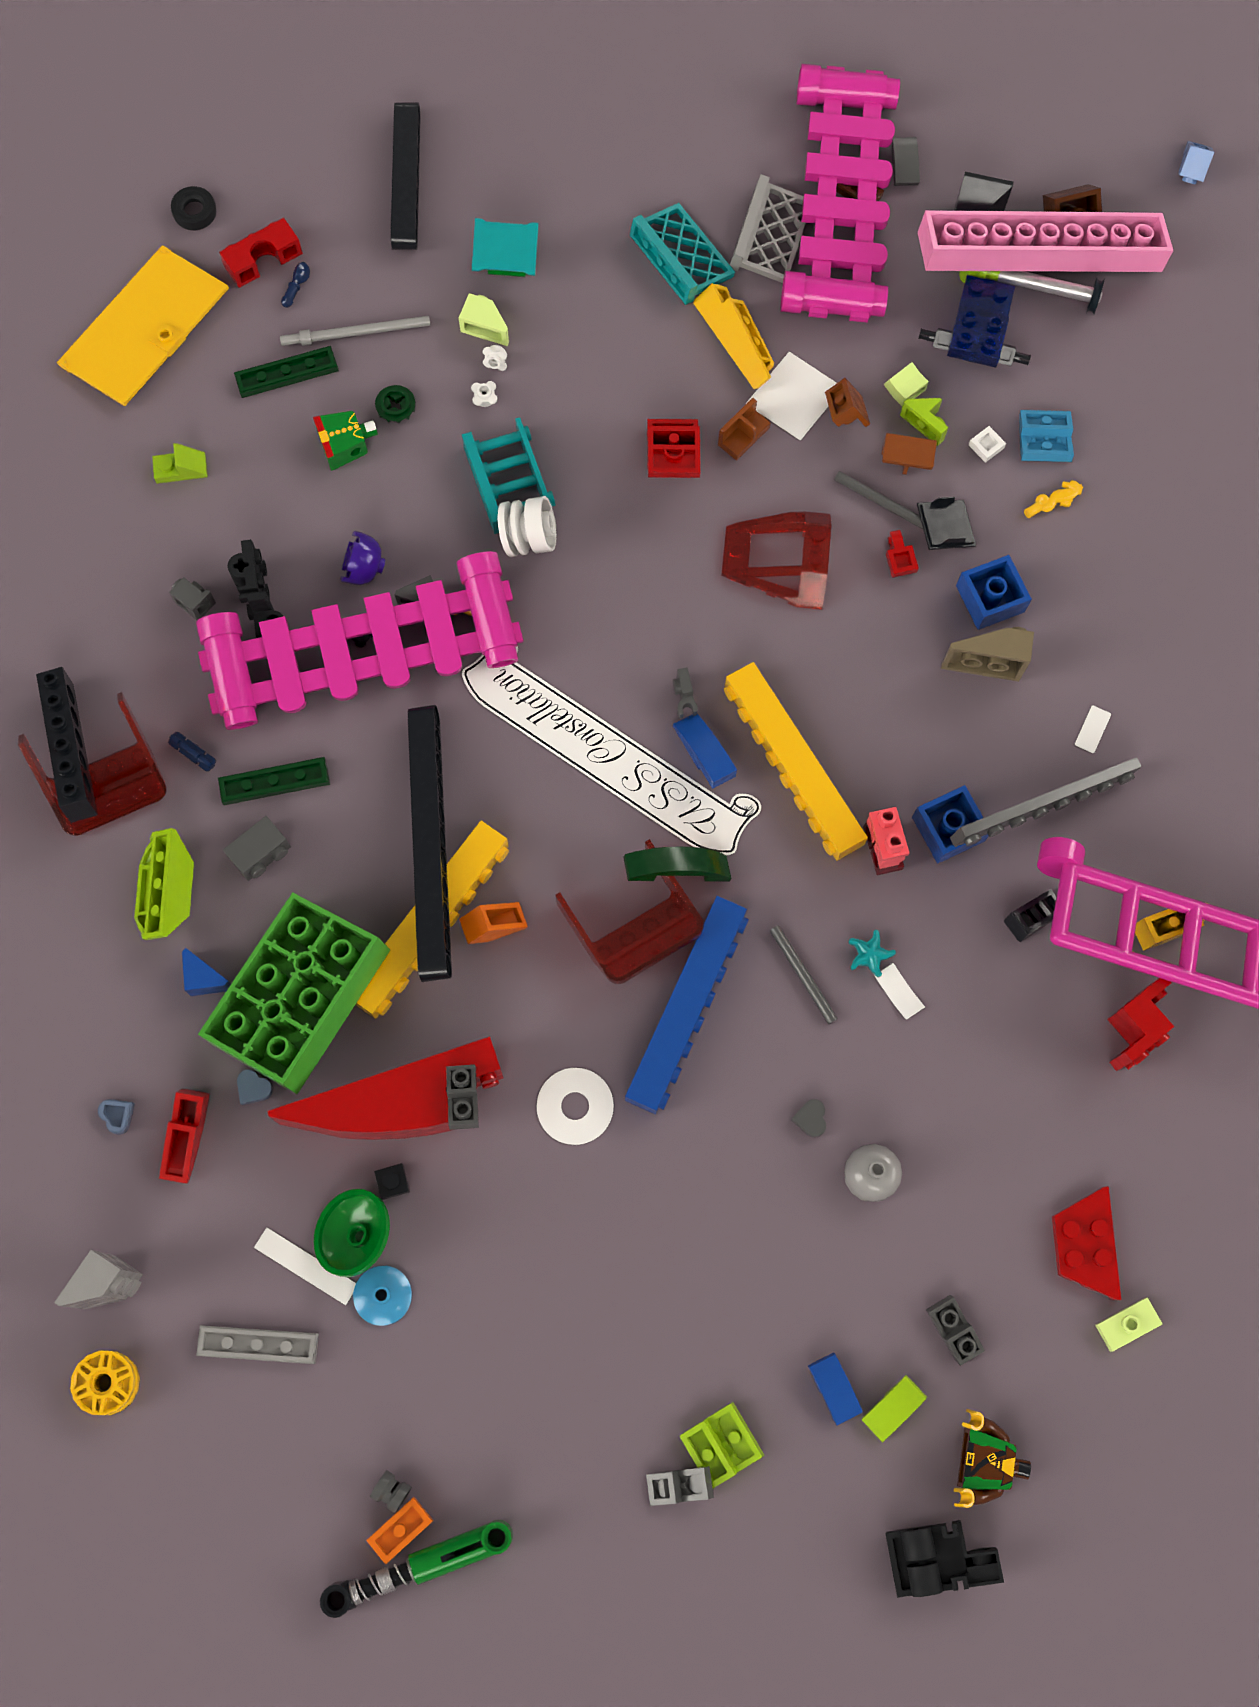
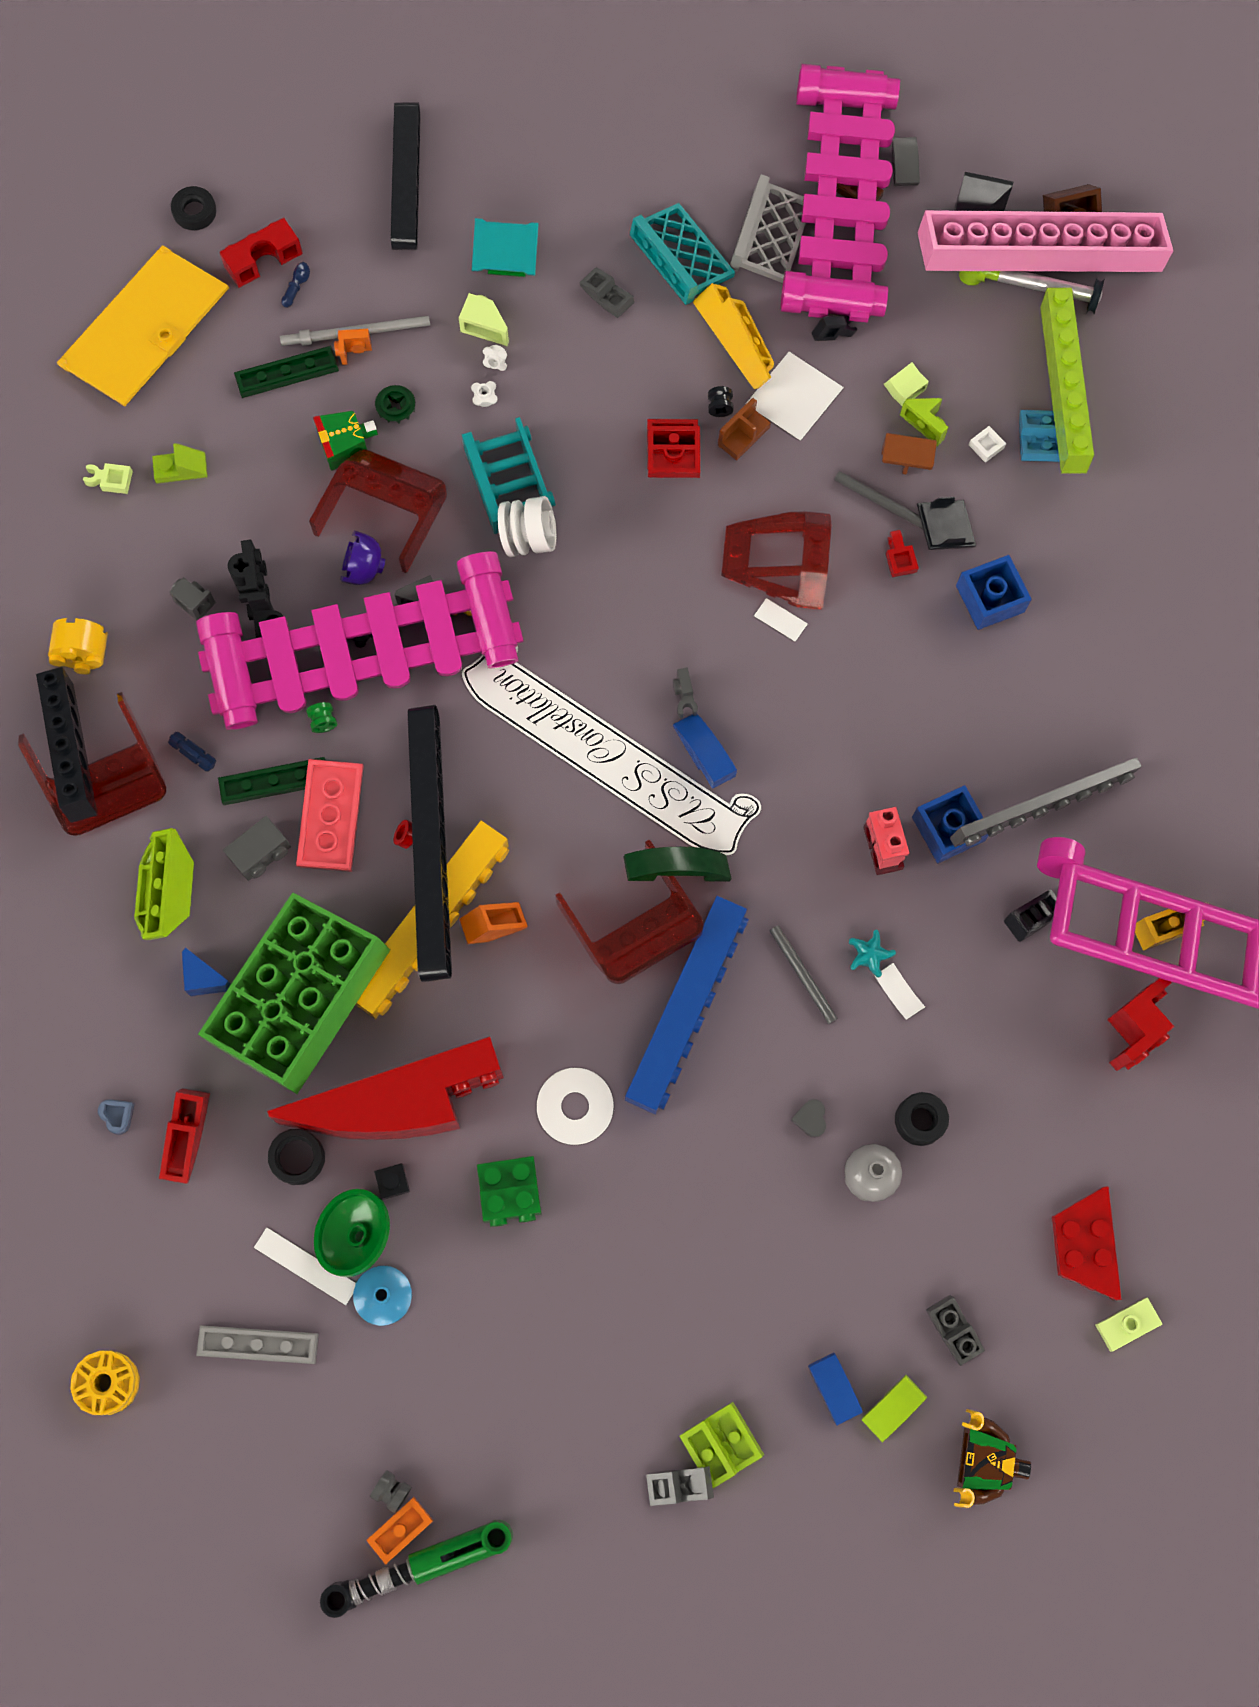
(77, 645): none -> yellow brick
(99, 1282): light grey slope -> none
(111, 479): none -> yellowish green plate
(252, 1087): sand blue tile -> none
(276, 1148): none -> black tyre
(321, 717): none -> green wheel
(330, 815): none -> coral tile
(352, 341): none -> orange bracket
(392, 484): none -> clear red windscreen
(403, 834): none -> red tile
(462, 1097): dark grey slope -> none
(509, 1191): none -> green plate
(603, 290): none -> dark grey slope
(720, 401): none -> black wheel
(780, 619): none -> white sticker
(795, 762): yellow brick -> none
(831, 327): none -> black plate
(846, 404): dark orange panel -> none
(933, 1560): black plate -> none
(937, 1110): none -> black tyre
(980, 325): clear blue piece -> none
(993, 654): dark tan slope -> none
(1061, 496): yellow animal -> none
(1066, 381): none -> lime brick
(1092, 729): white sticker -> none
(1195, 162): slope -> none

